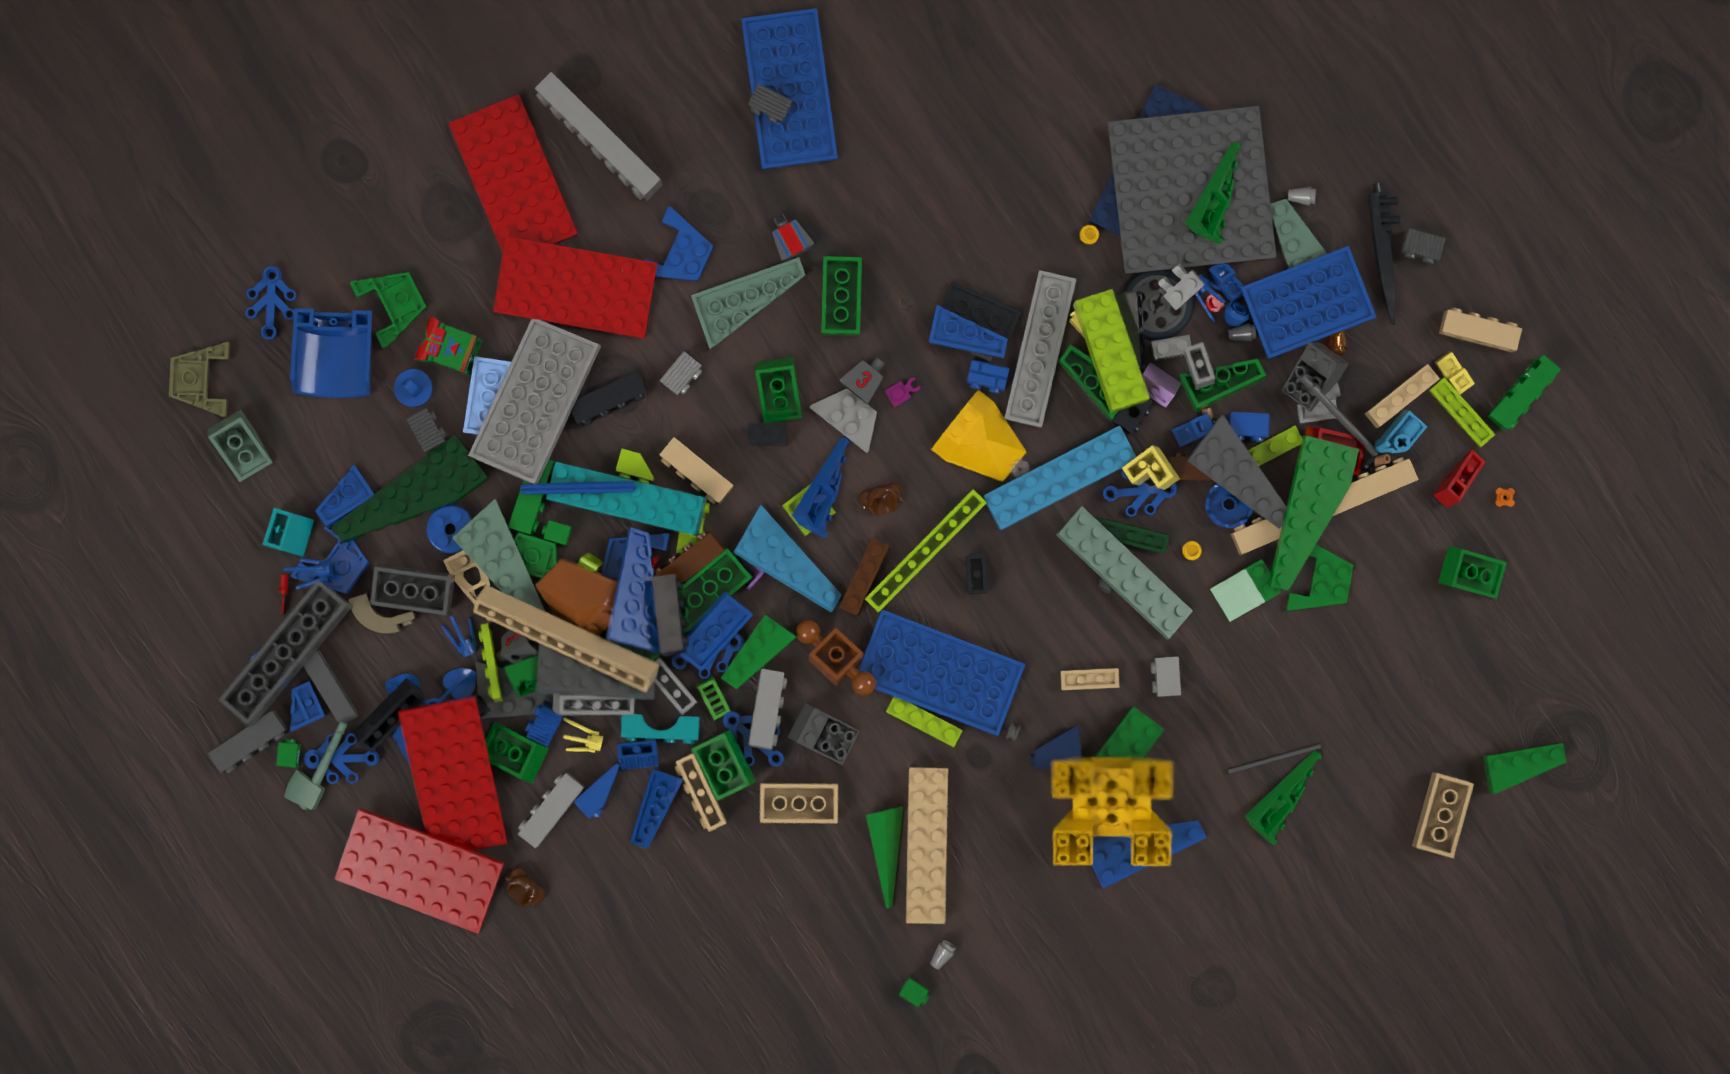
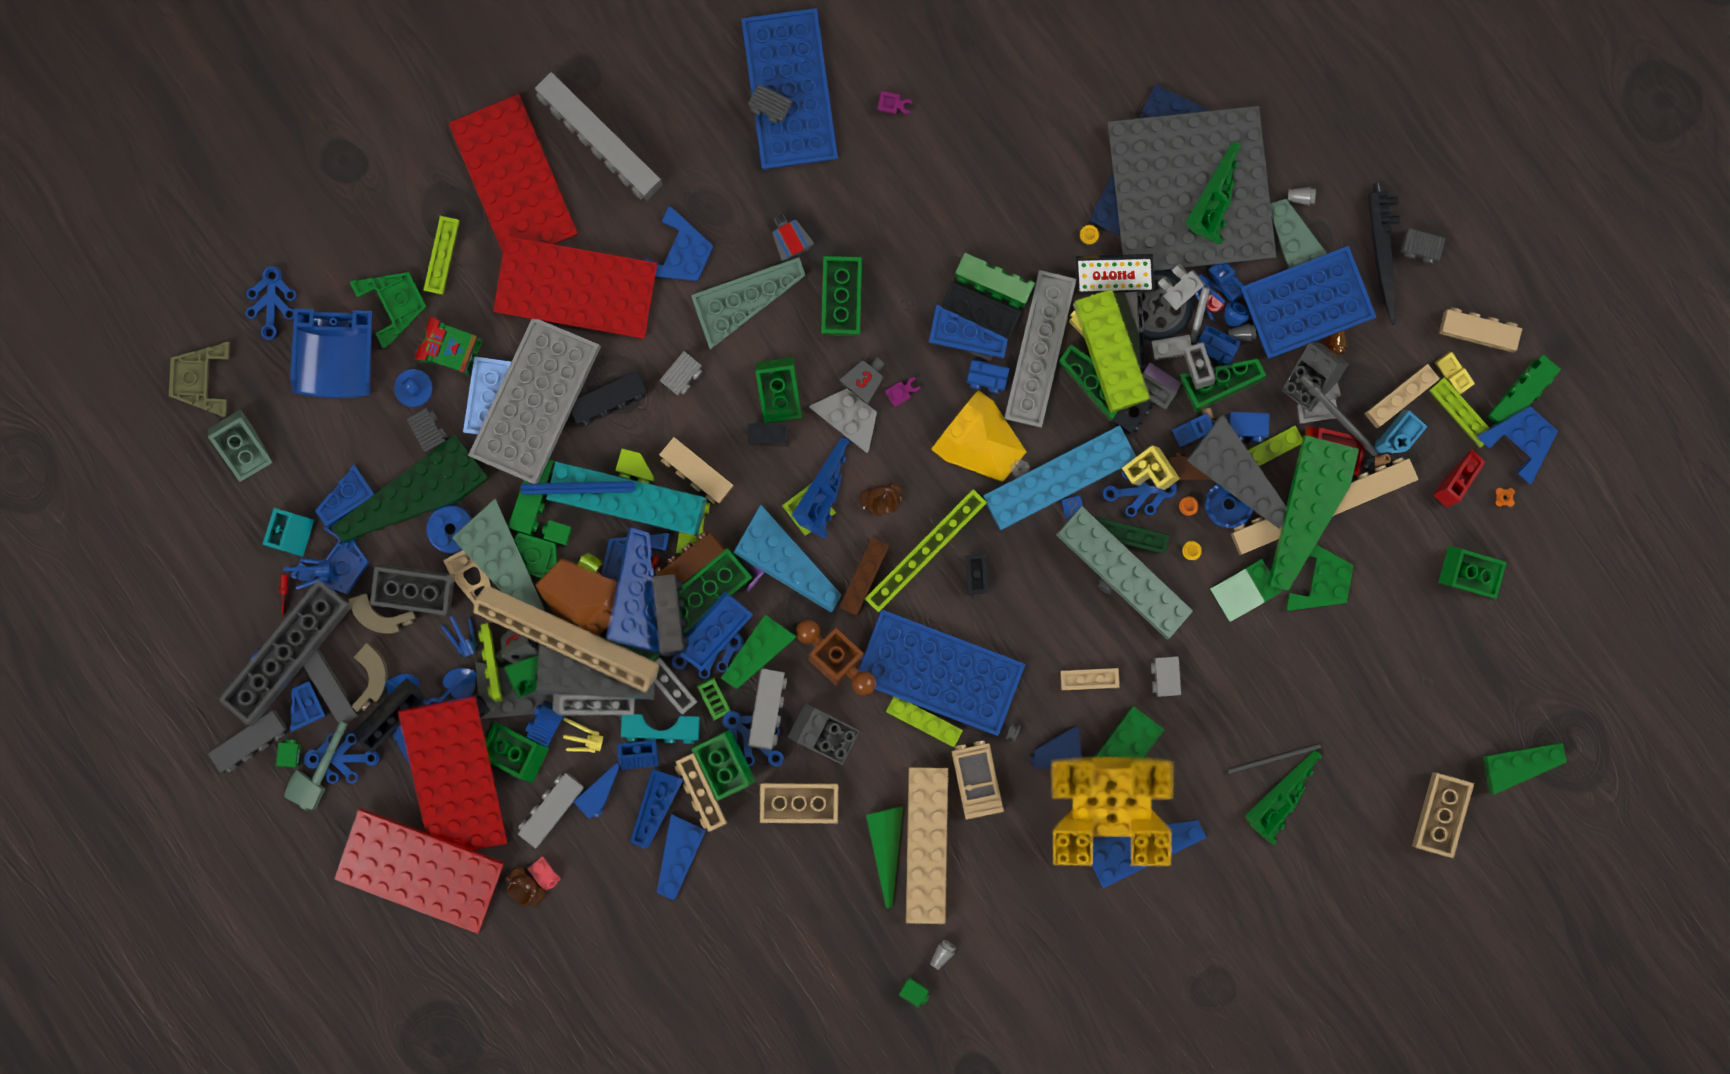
(377, 673): none -> dark tan arch
(441, 255): none -> lime plate
(544, 874): none -> coral bracket
(679, 852): none -> blue wing
(890, 103): none -> magenta plate
(977, 780): none -> door
(994, 281): none -> green wedge
(1071, 505): none -> blue tile
(1115, 272): none -> tile
(1158, 392): none -> dark grey plate
(1188, 505): none -> orange plate
(1199, 314): none -> light grey bar
(1218, 345): none -> blue brick
(1529, 433): none -> blue wing

